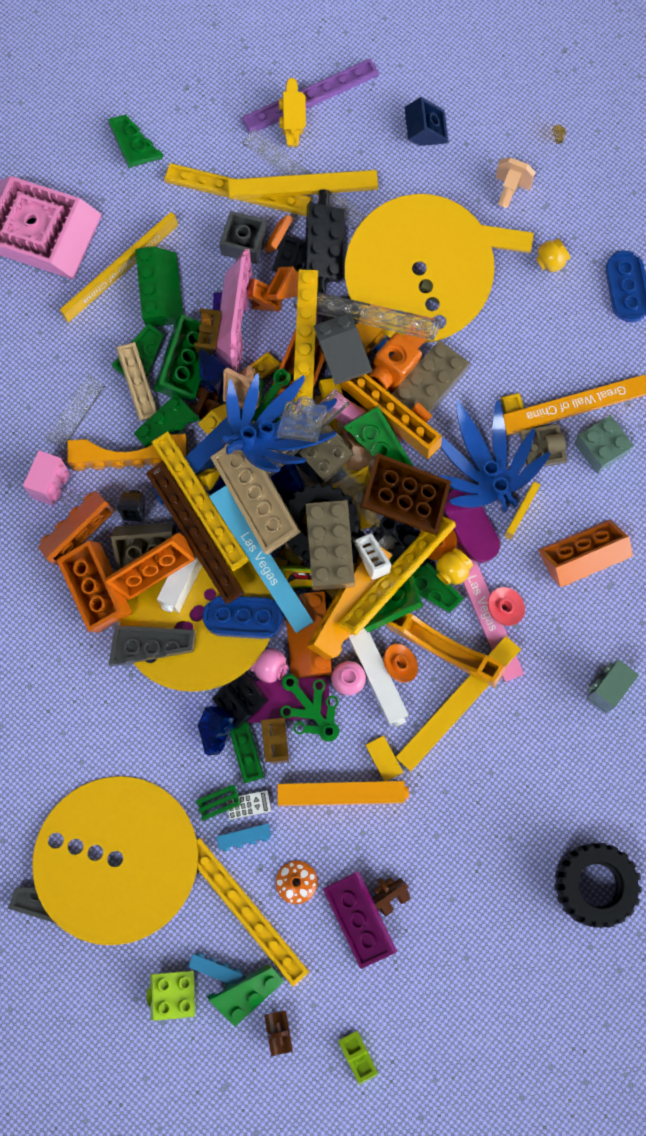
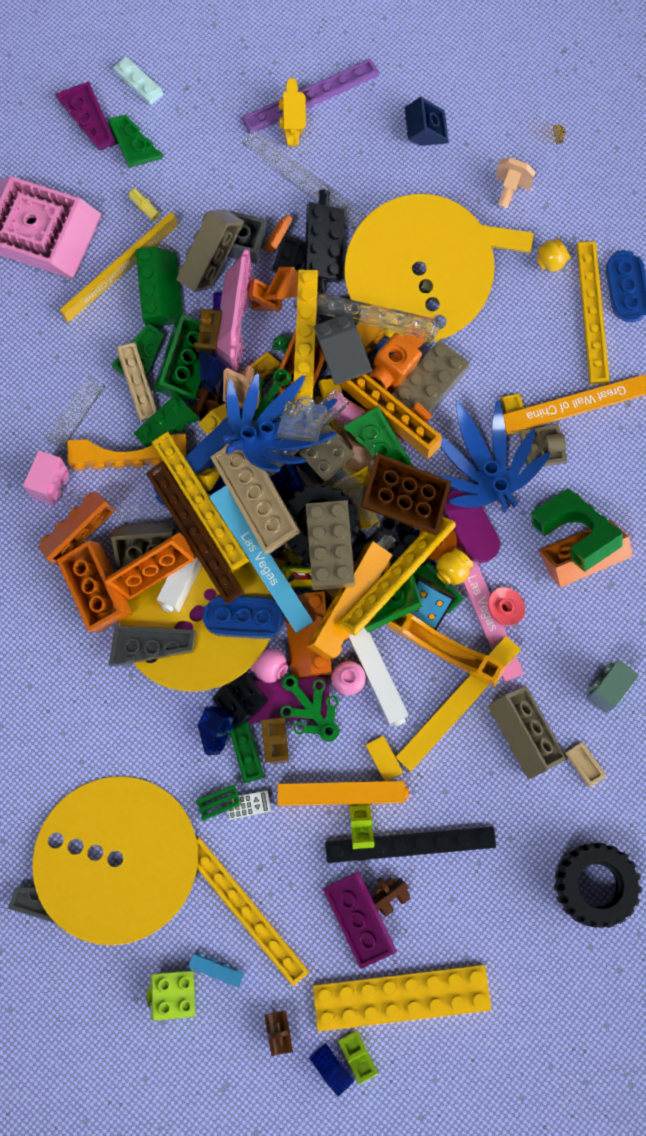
(86, 112): none -> magenta wing
(132, 506): black slope -> none
(138, 81): none -> light aqua plate
(144, 204): none -> light yellow axle
(209, 249): none -> dark tan brick
(218, 185): yellow tile -> none
(243, 997): green wing -> none
(244, 836): dark azure piece -> none
(281, 343): none -> green plant
(302, 184): yellow tile -> none
(308, 883): orange dish -> none
(332, 1069): none -> clear blue slope
(361, 826): none -> lime slope
(377, 568): white slope -> none
(400, 663): orange dish -> none
(401, 998): none -> yellow plate
(413, 844): none -> black plate
(435, 602): none -> dark azure slope
(522, 510): yellow tile -> none
(527, 732): none -> dark tan slope
(570, 508): none -> green arch
(585, 764): none -> tan tile
(592, 313): none -> yellow tile
(603, 444): sand green brick -> none

